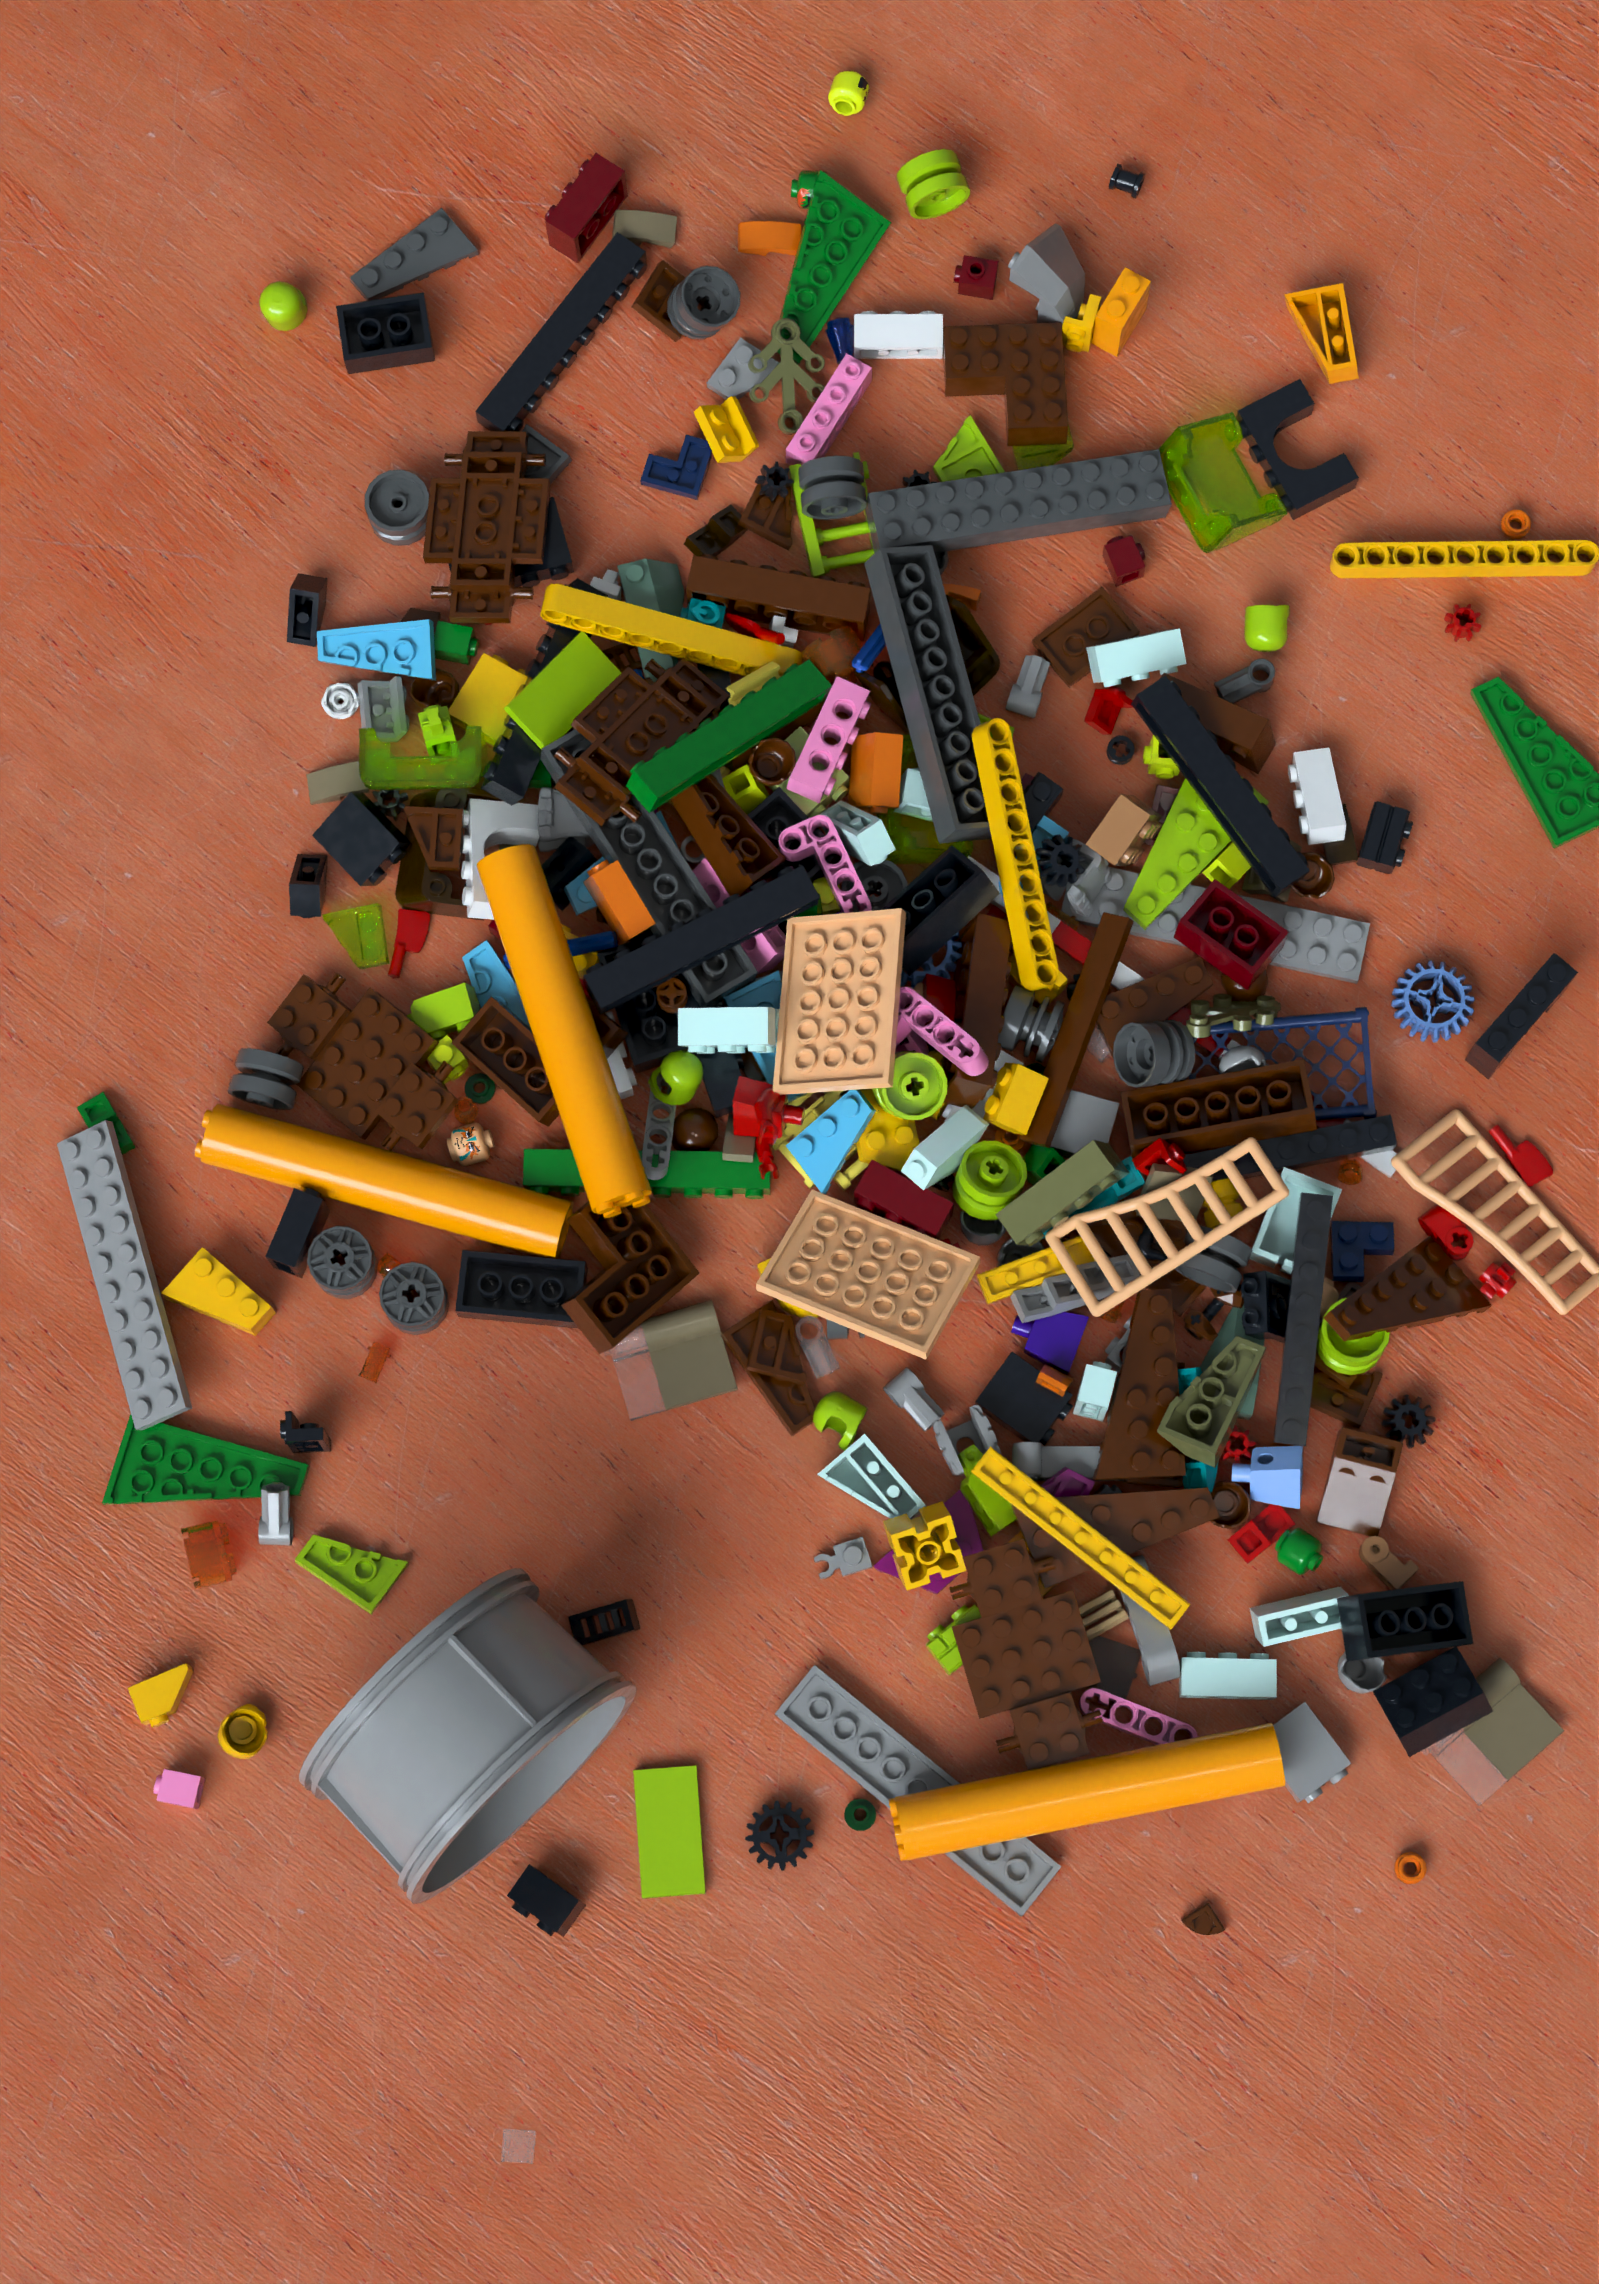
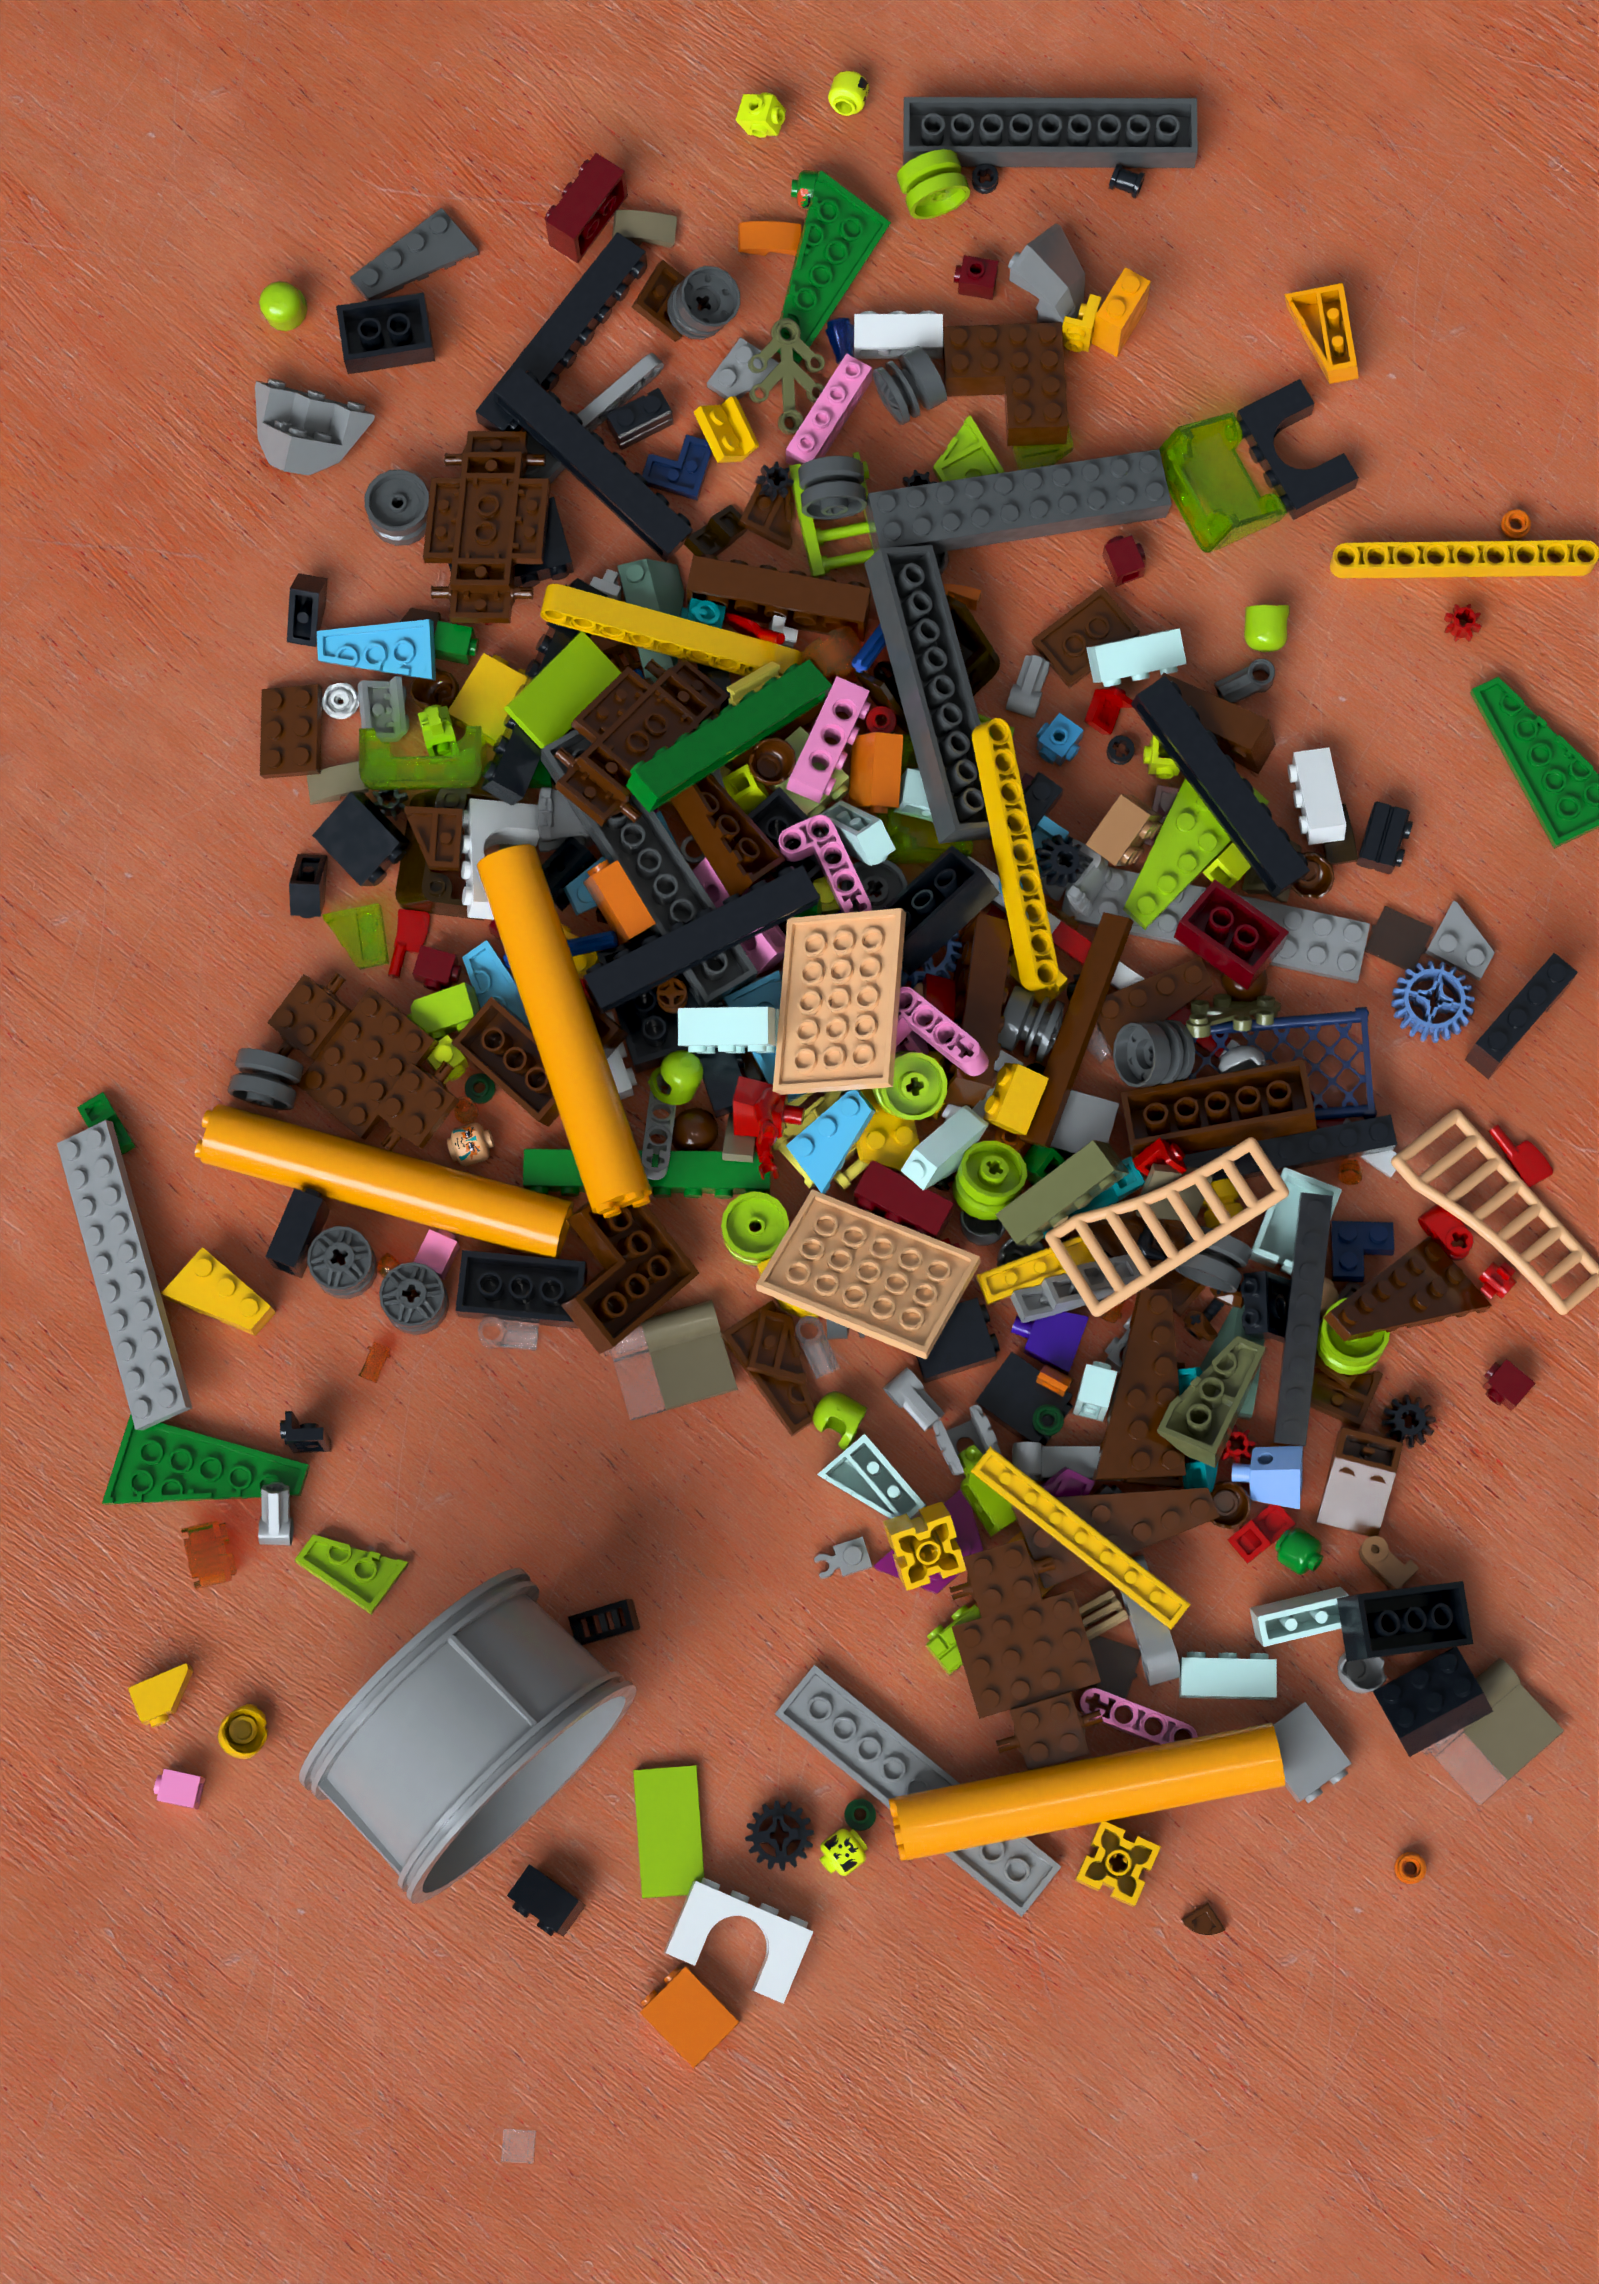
(291, 731): none -> reddish brown plate
(305, 429): none -> light grey brick
(436, 969): none -> dark red brick
(438, 1251): none -> bright pink brick
(512, 1334): none -> clear piece
(593, 463): none -> black brick
(621, 391): none -> light grey beam
(640, 419): none -> black brick
(688, 2016): none -> orange brick
(754, 1210): none -> lime wheel
(761, 114): none -> neon yellow brick
(784, 1939): none -> white arch
(843, 1852): none -> neon yellow head
(881, 713): none -> red brick
(904, 388): none -> dark grey wheel
(962, 1343): none -> black brick
(982, 170): none -> black bush
(1053, 1411): none -> dark green plate
(1054, 131): none -> dark grey brick
(1059, 740): none -> dark azure brick
(1136, 1856): none -> yellow brick
(1398, 939): none -> clear smoke piece
(1461, 944): none -> light grey wing
(1506, 1384): none -> dark red brick

